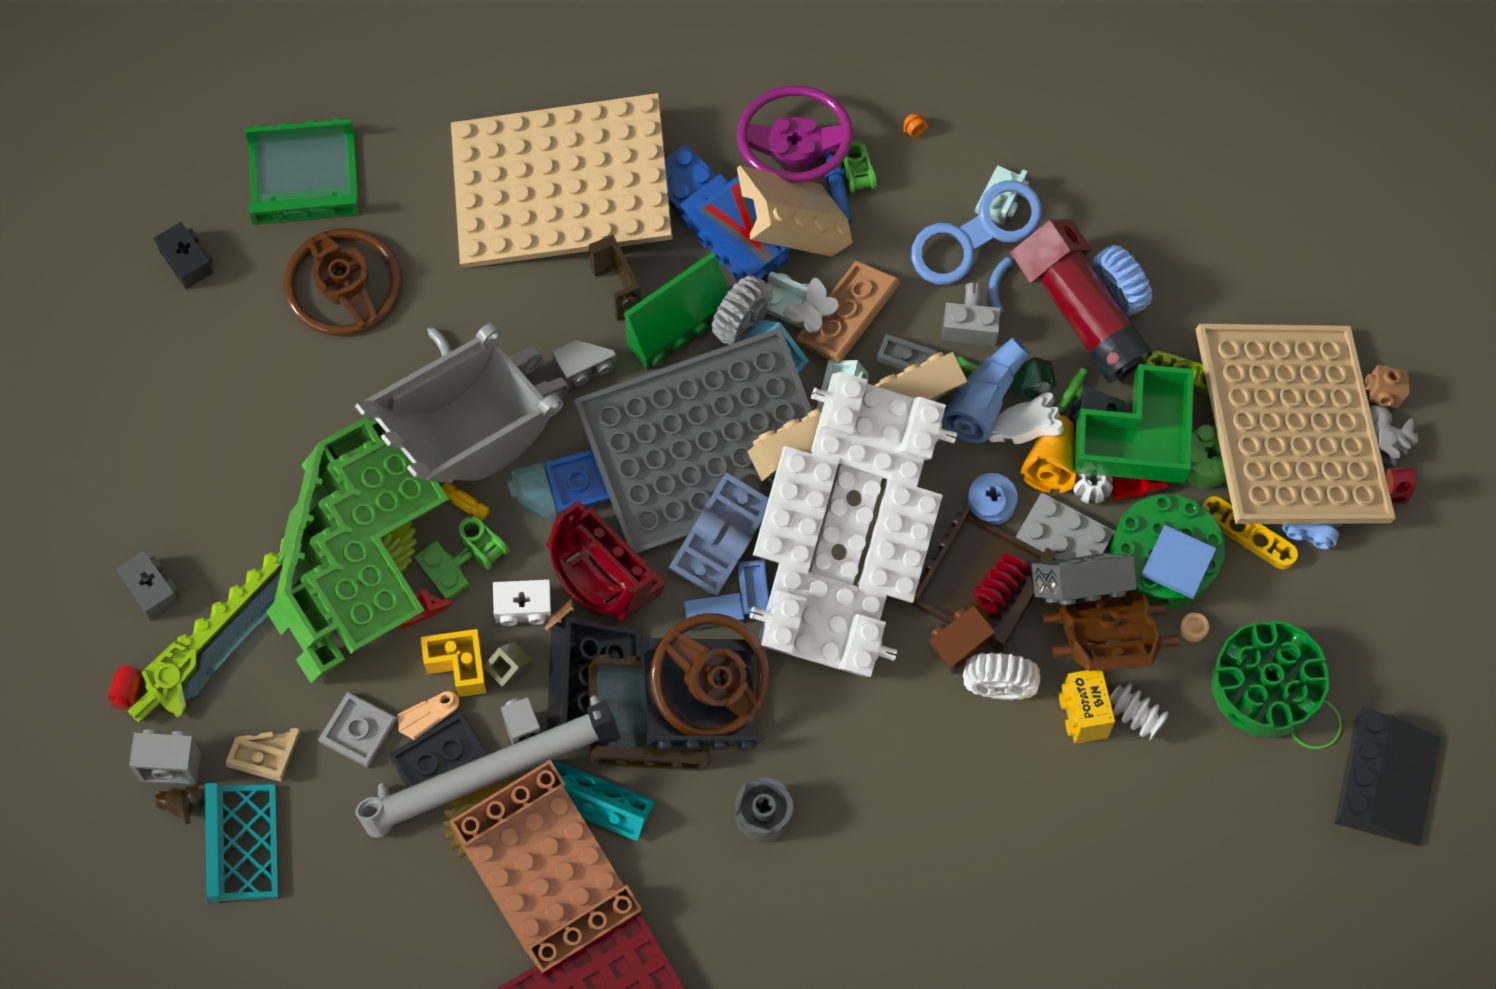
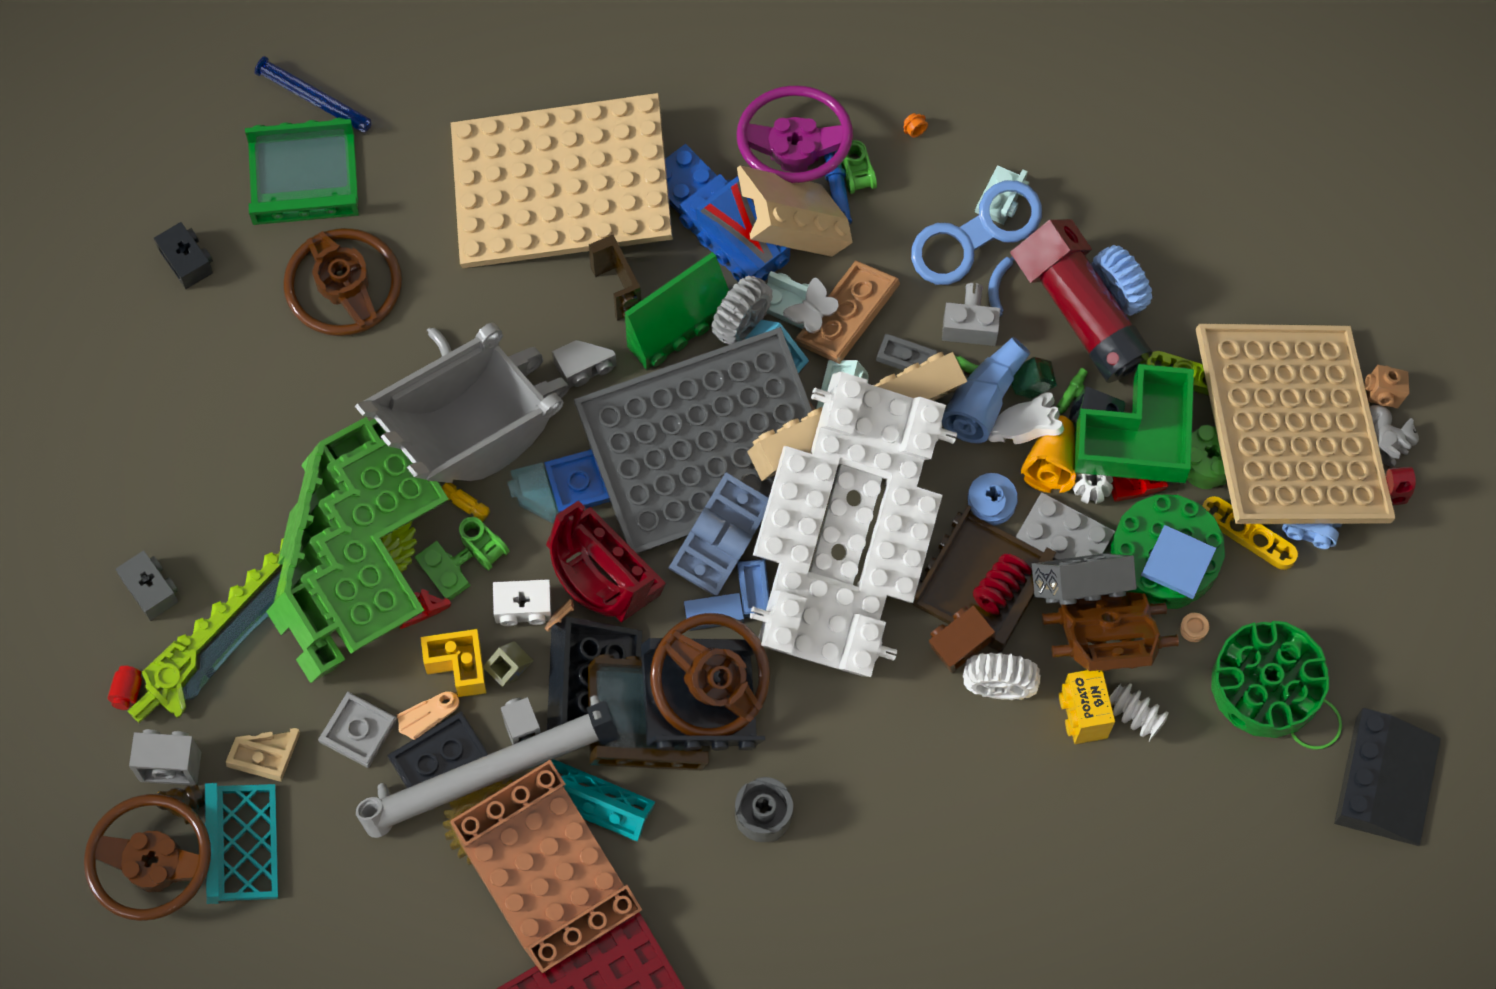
(133, 855): none -> reddish brown piece
(311, 94): none -> clear blue axle

